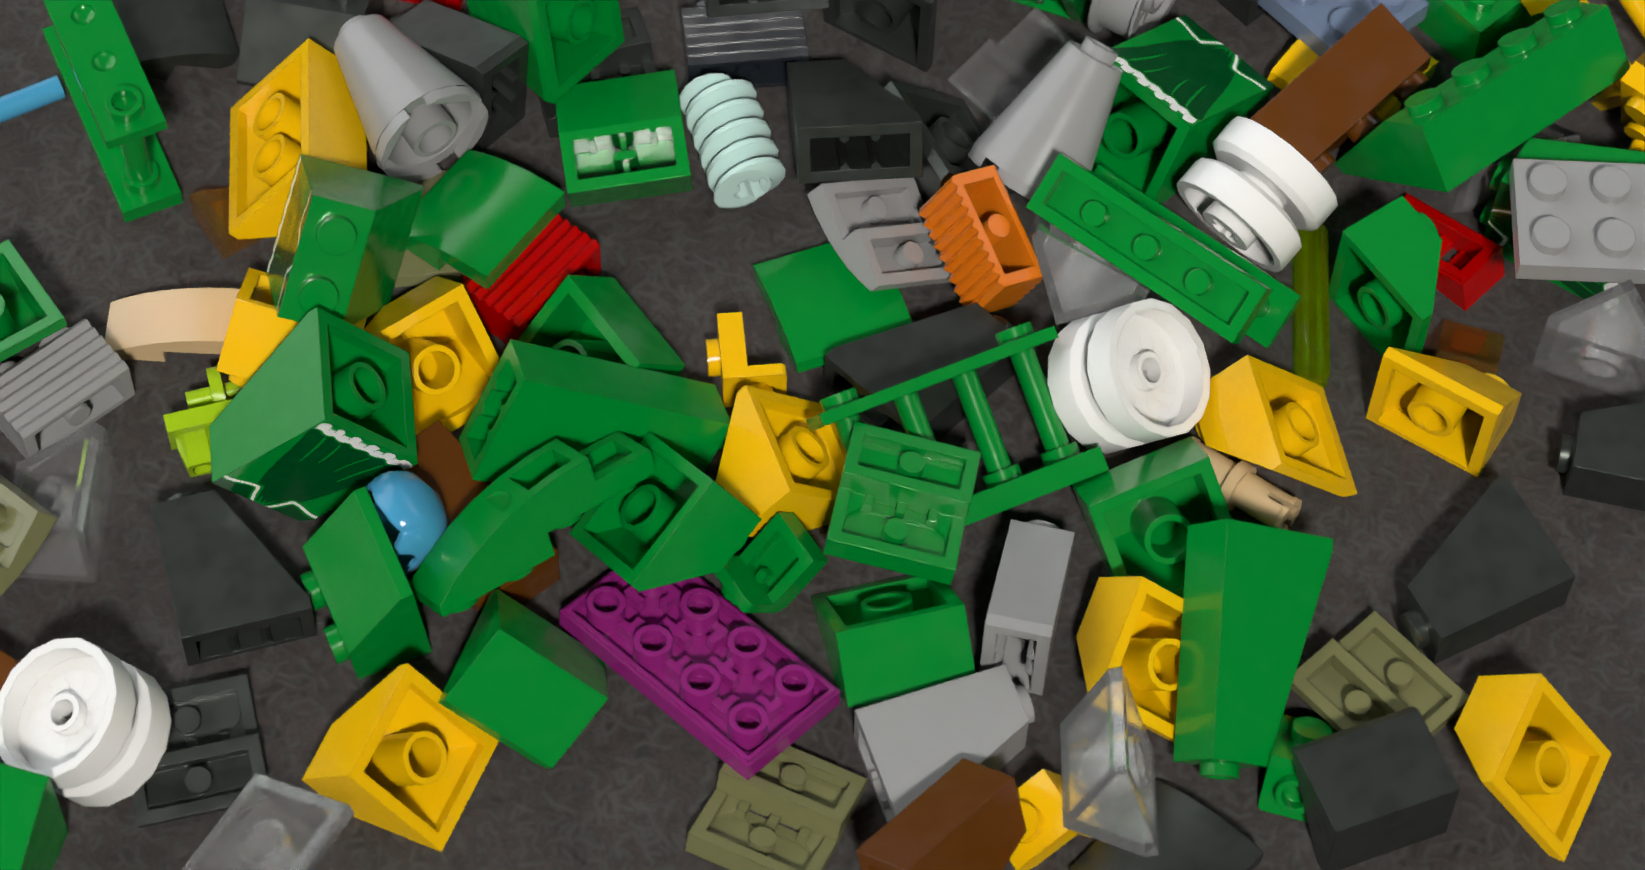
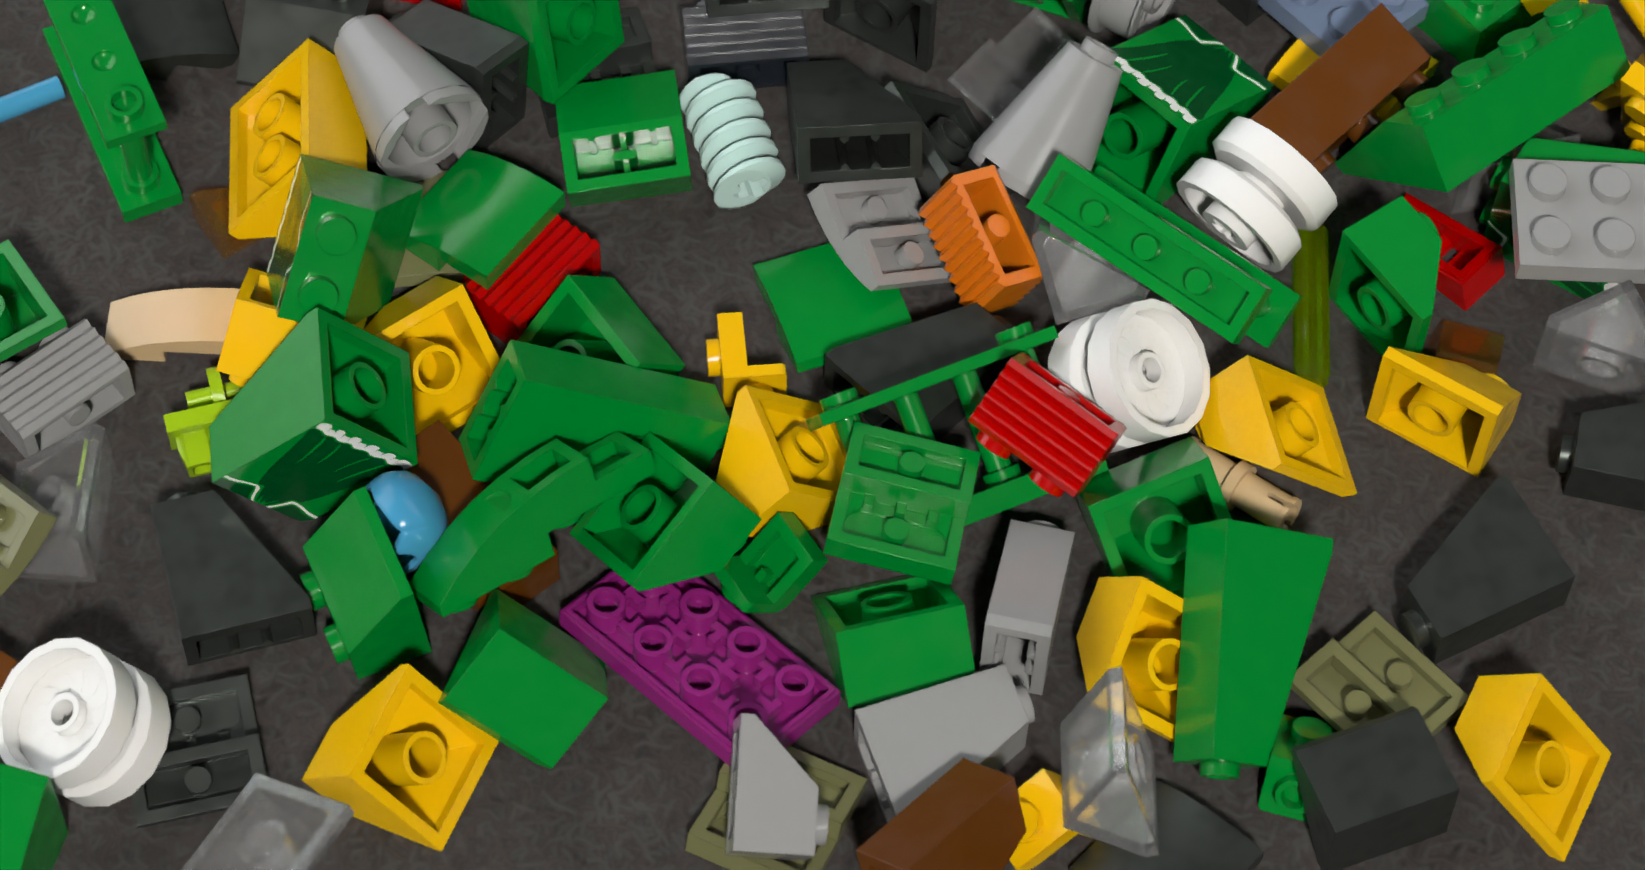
(770, 798): none -> light grey slope
(1045, 426): none -> red brick

